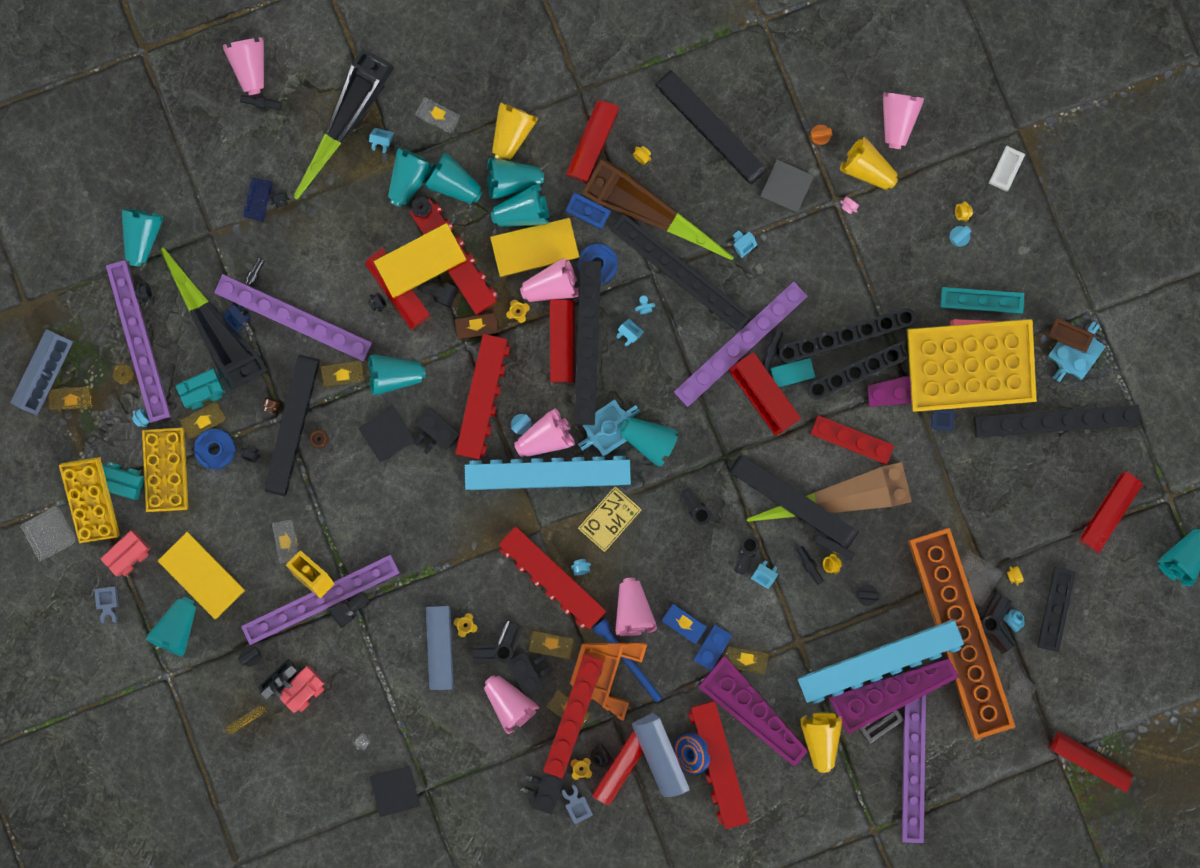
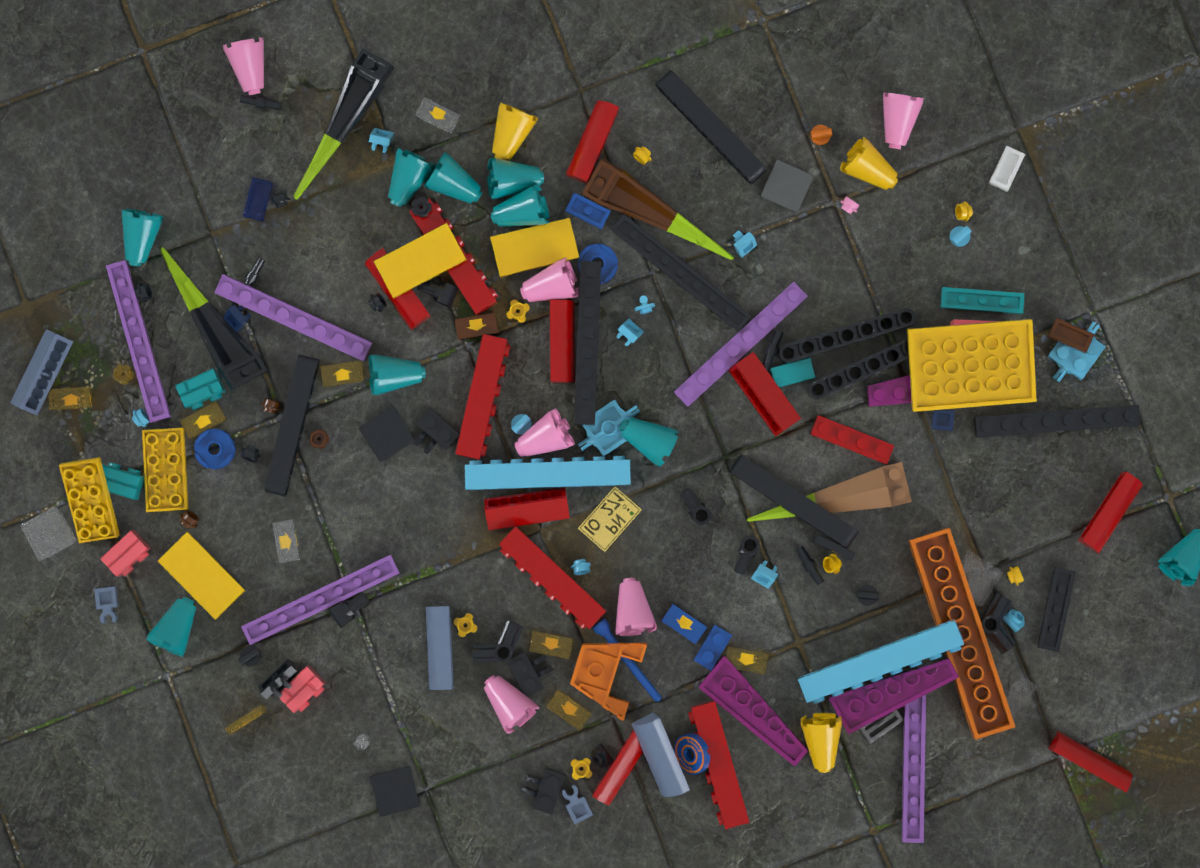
(189, 519): none -> reddish brown plate
(310, 574): yellow brick -> none
(526, 508): none -> red brick
(574, 714): red brick -> none

